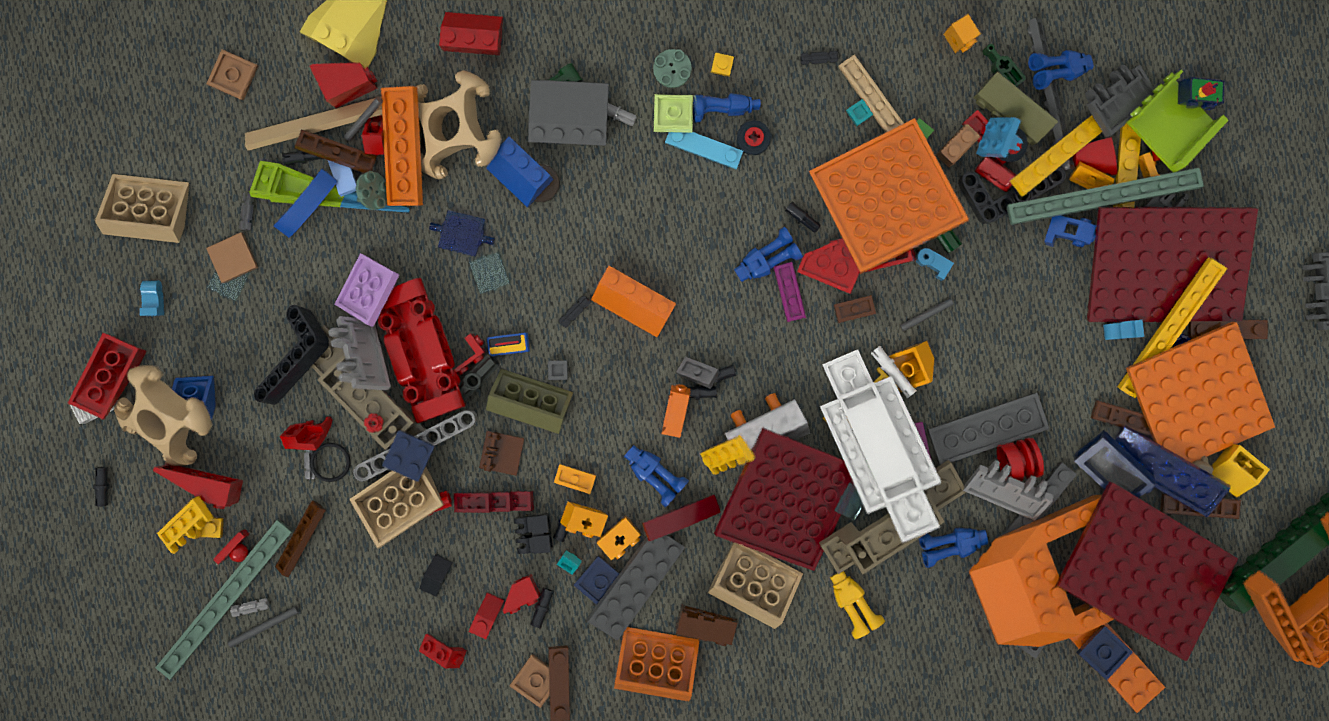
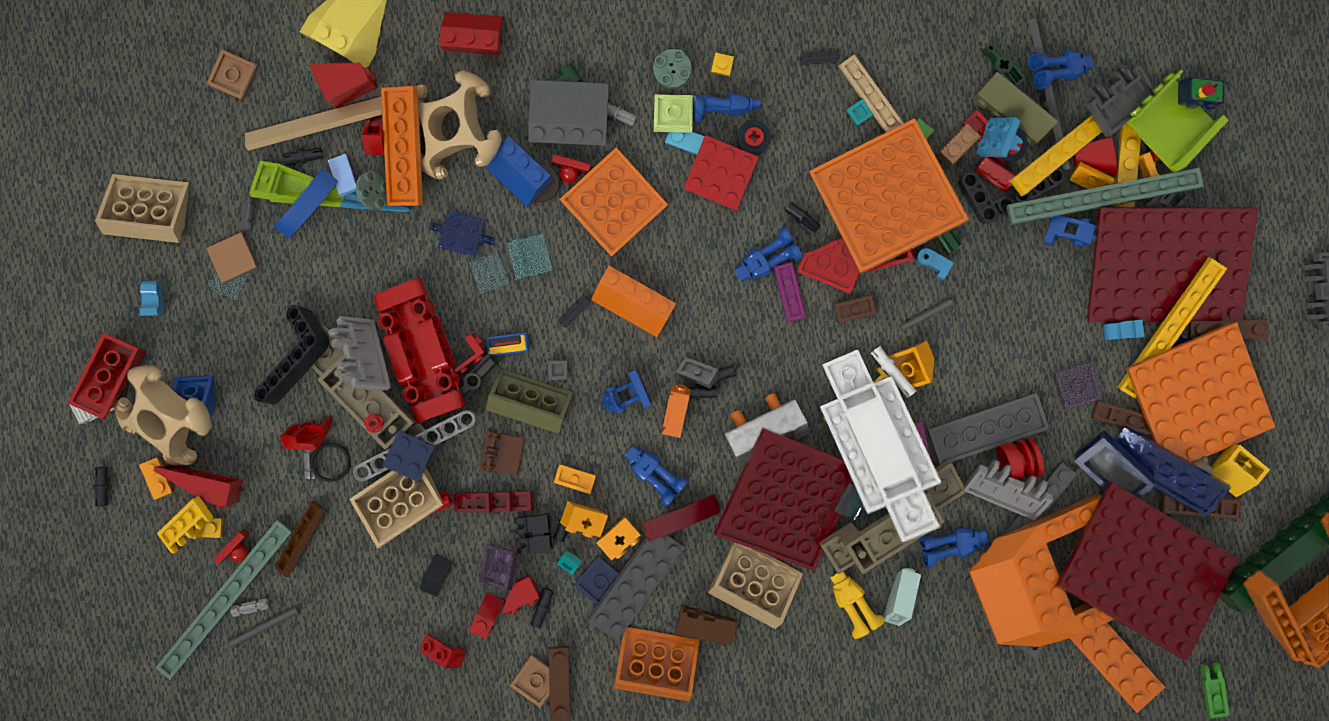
(157, 484): none -> light orange plate
(335, 151): reddish brown plate -> none
(363, 118): dark grey bar -> none
(366, 289): lavender plate -> none
(499, 567): none -> clear purple plate
(529, 256): none -> clear light blue hinge
(570, 168): none -> red tile
(612, 401): none -> blue tile
(613, 202): none -> orange plate
(721, 172): none -> red plate
(727, 452): yellow hinge -> none
(902, 597): none -> light aqua slope
(962, 34): light orange brick -> none
(1077, 385): none -> clear purple plate
(1104, 652): dark blue plate -> none
(1214, 691): none -> bright green hinge

